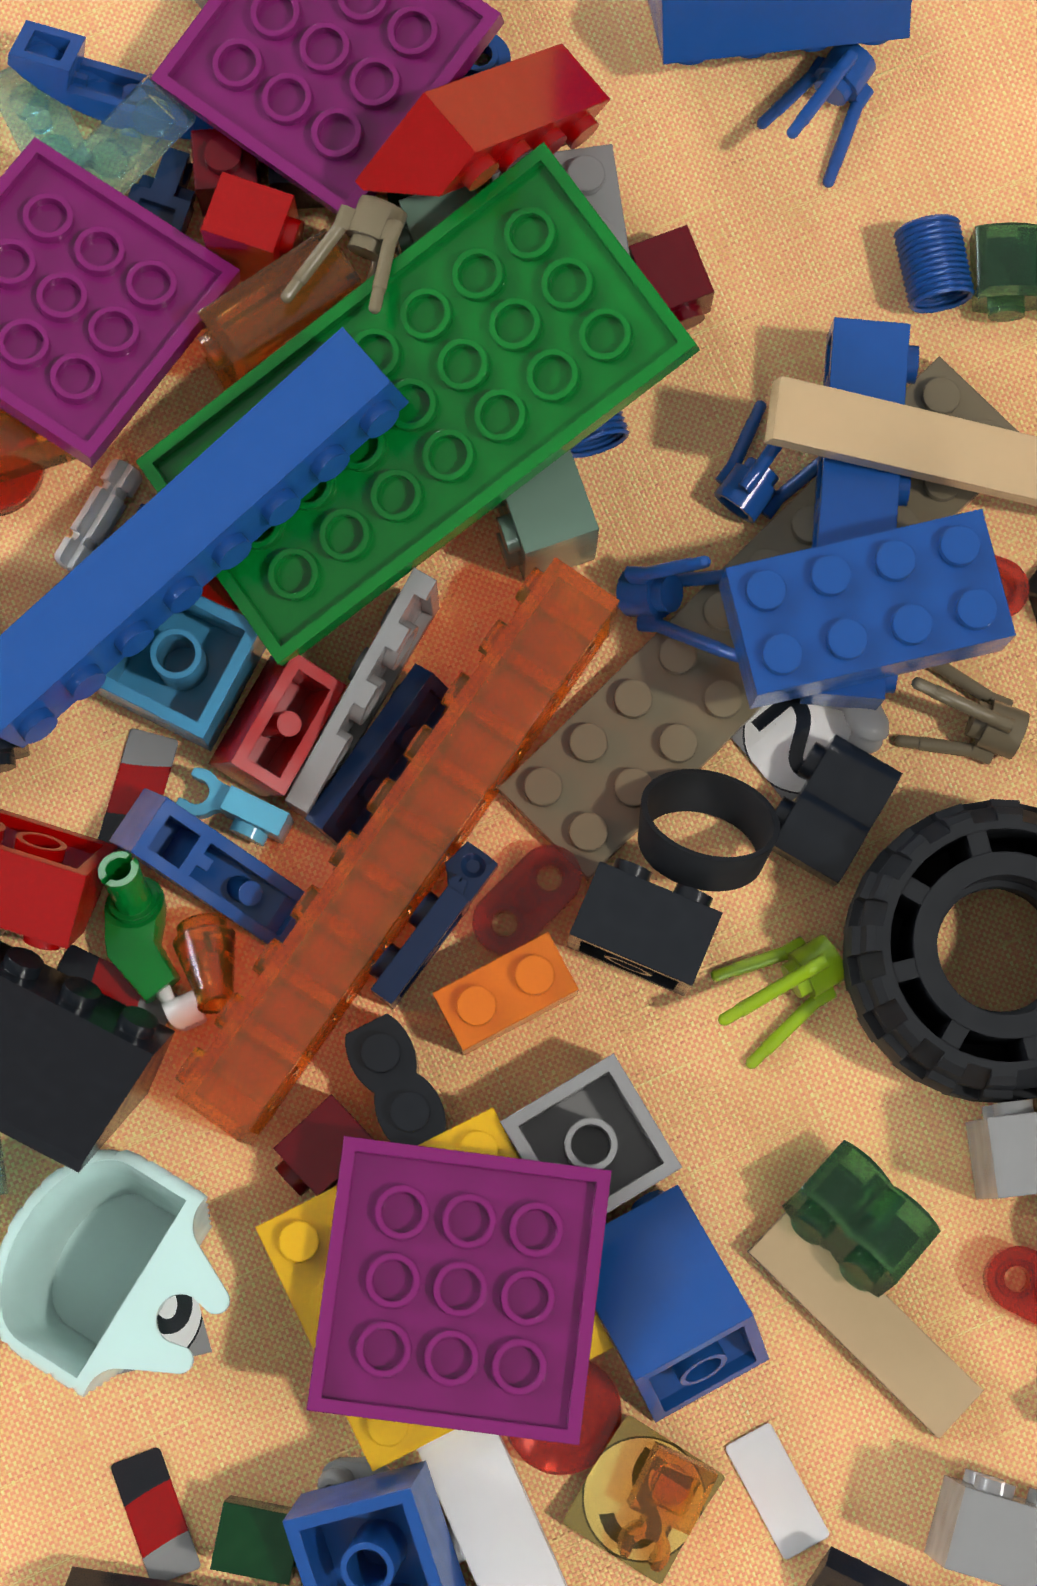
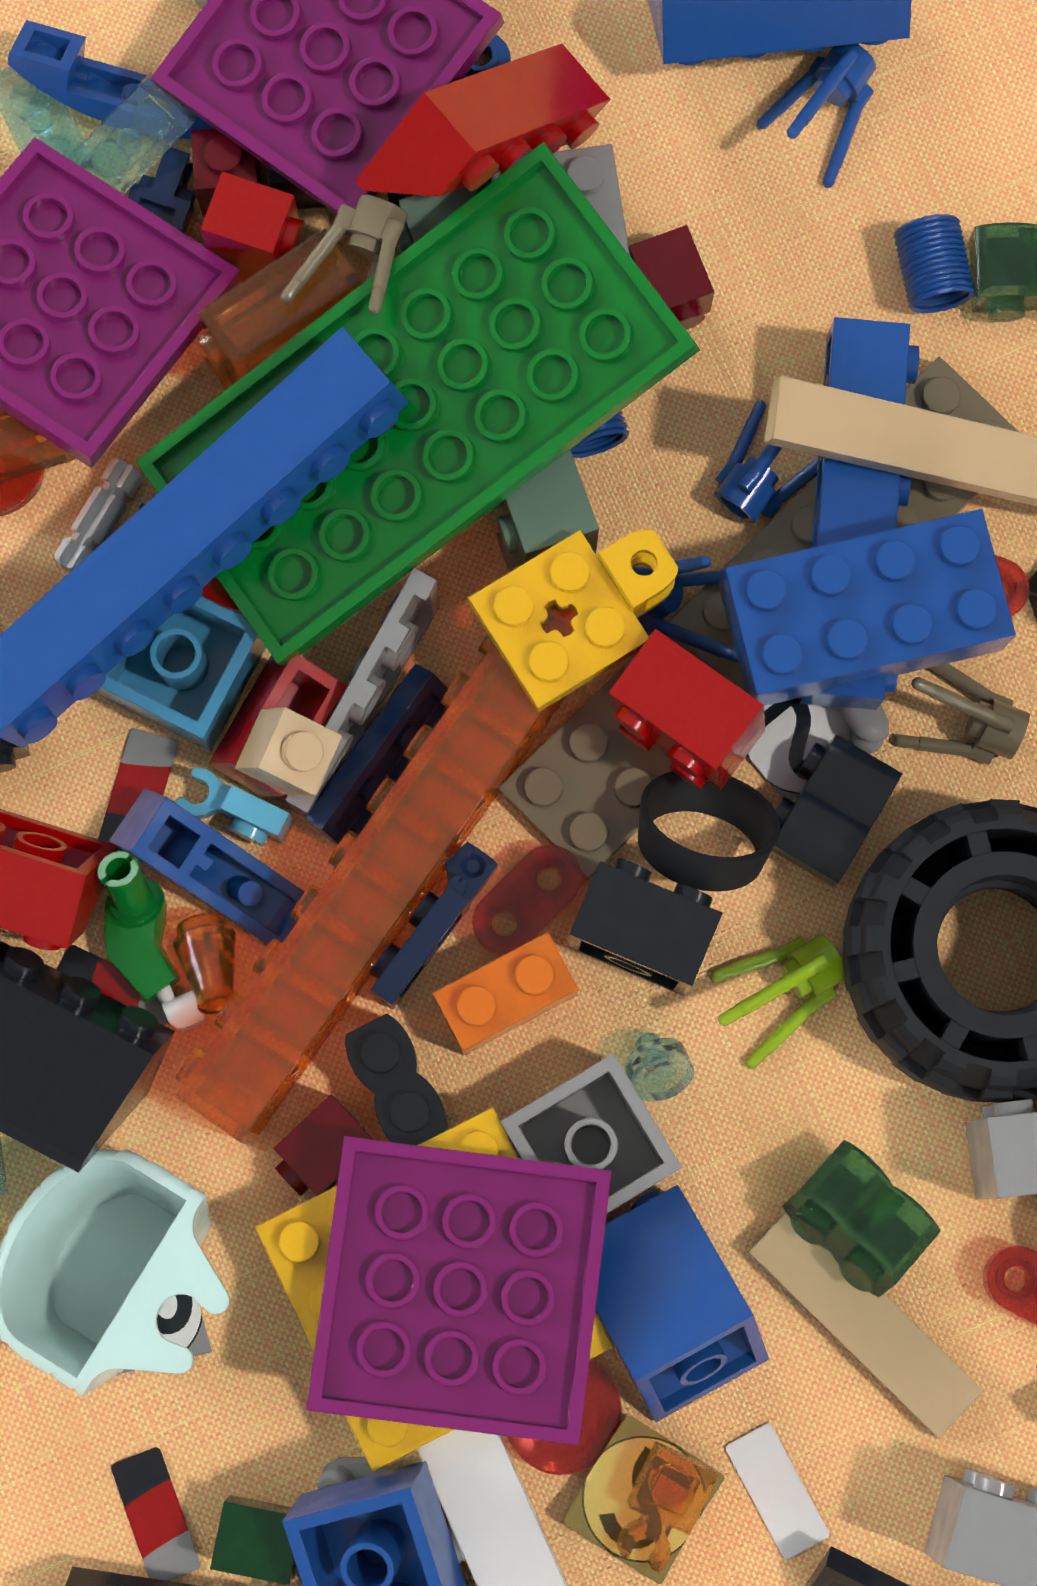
(288, 752): none -> tan brick
(599, 591): none -> yellow plate
(659, 1067): none -> clear light blue tile
(686, 712): none -> red brick

